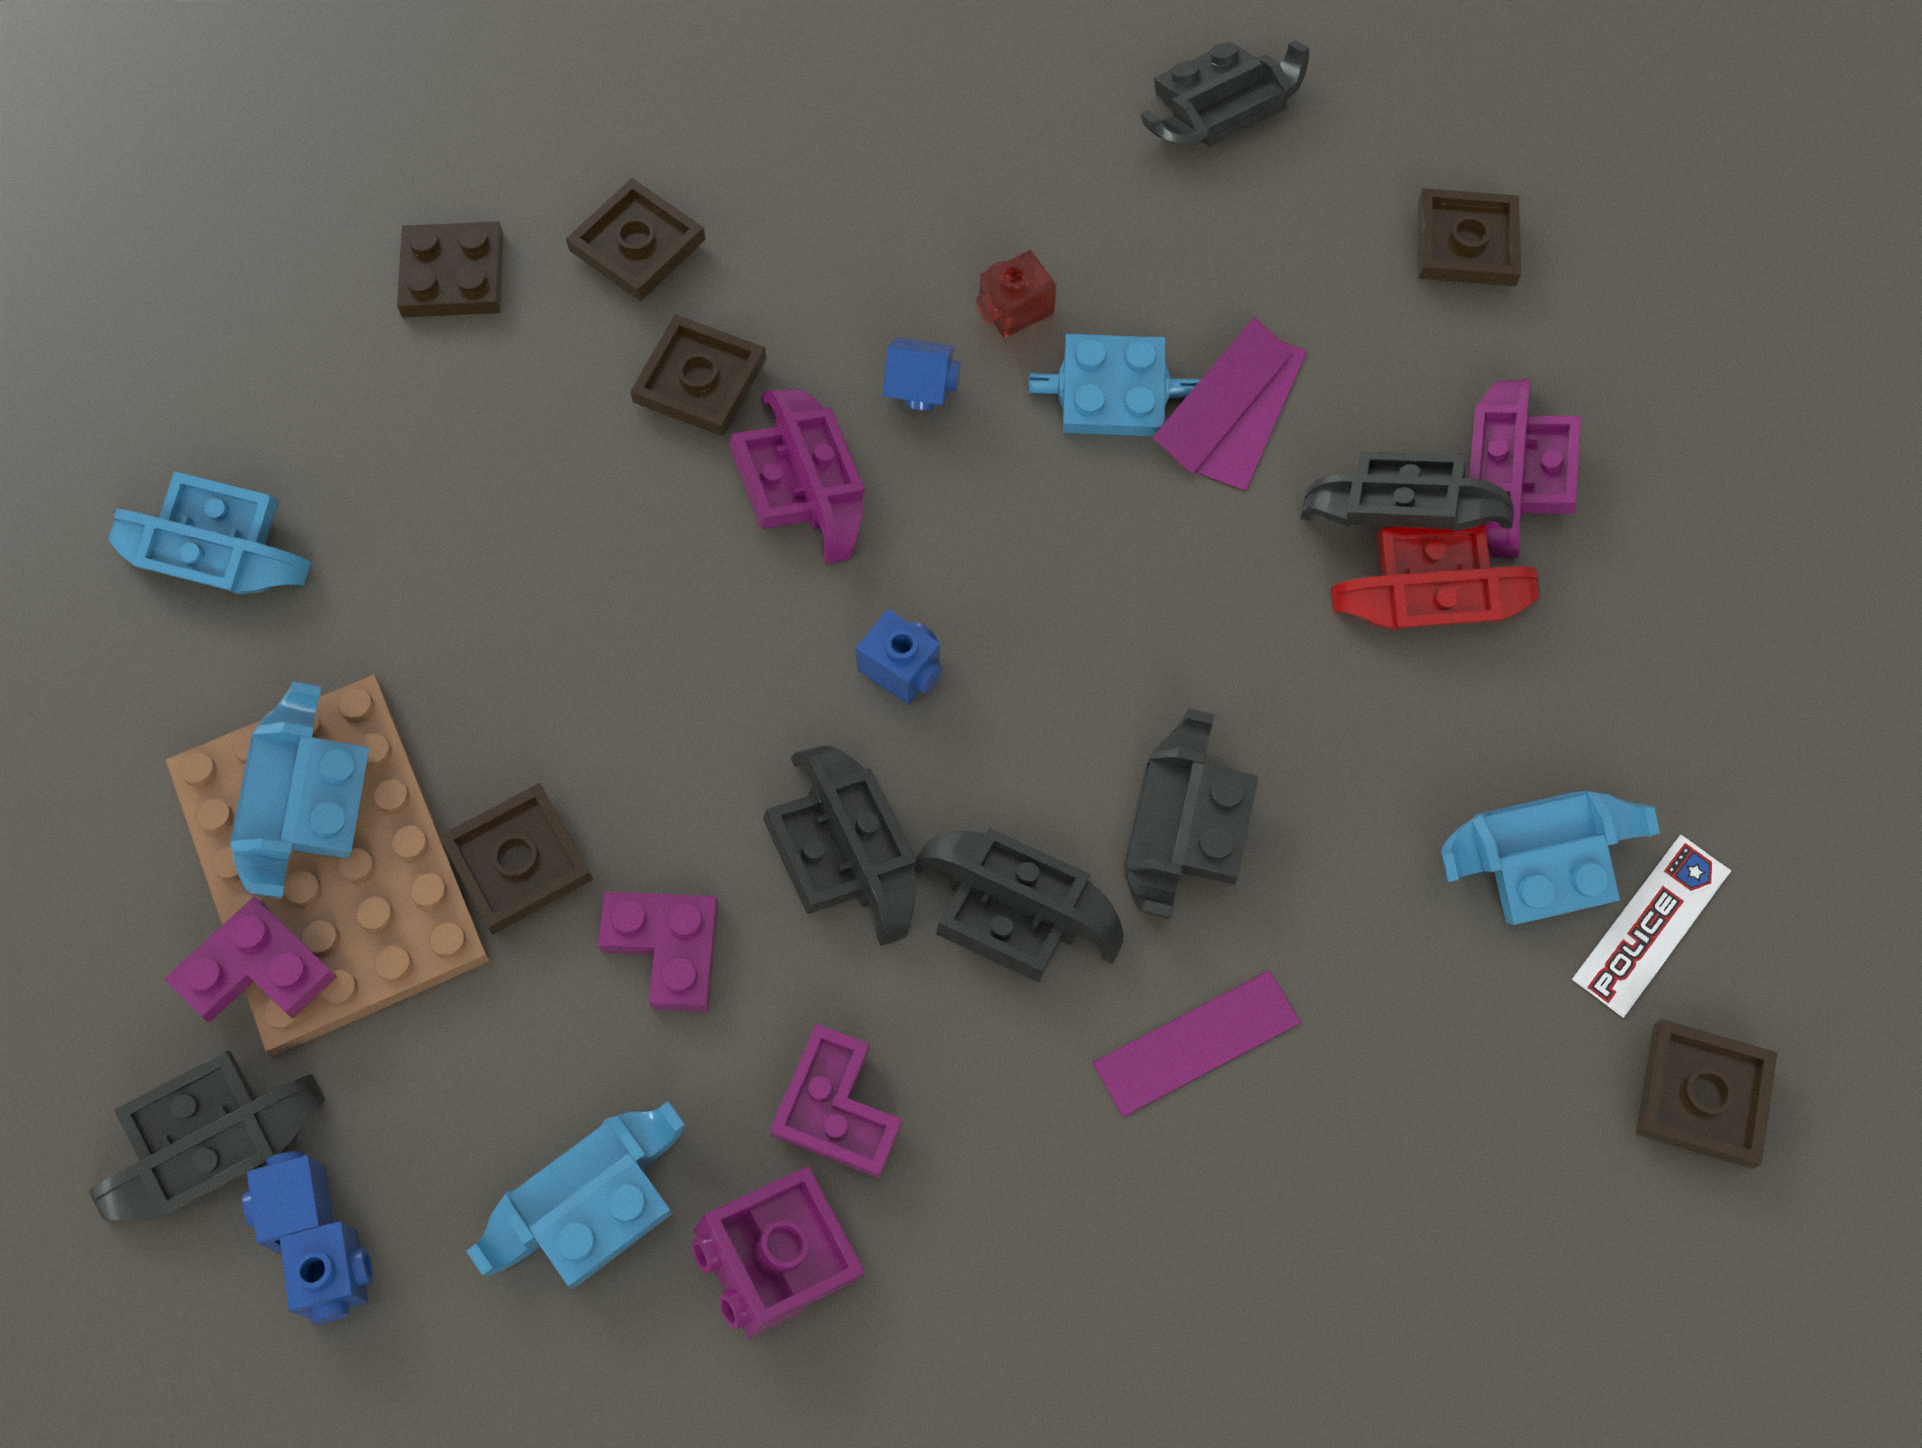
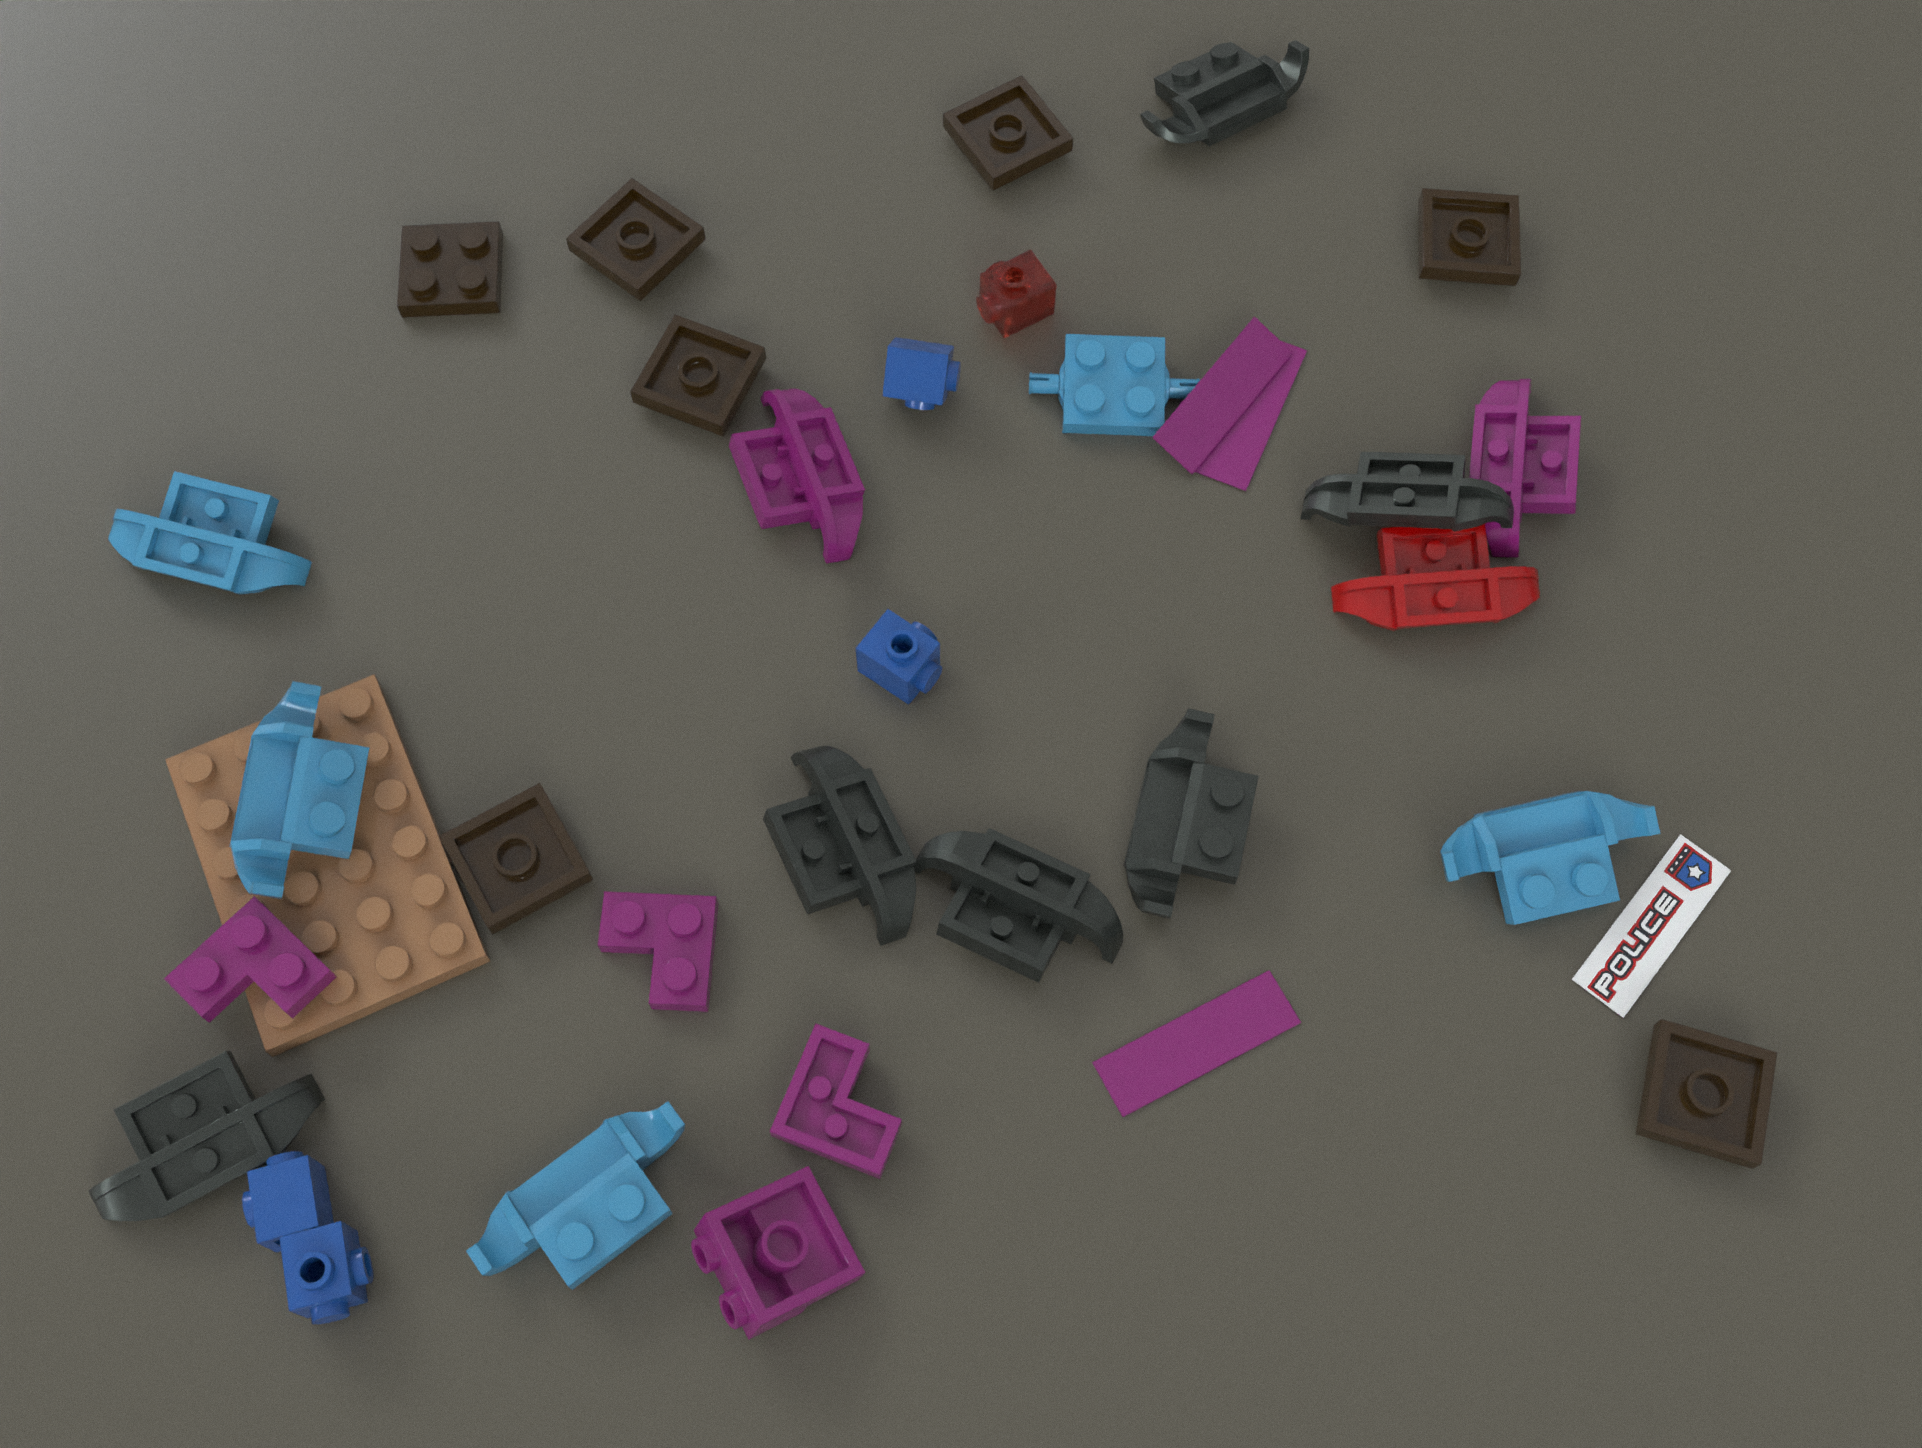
(1007, 132): none -> dark brown plate

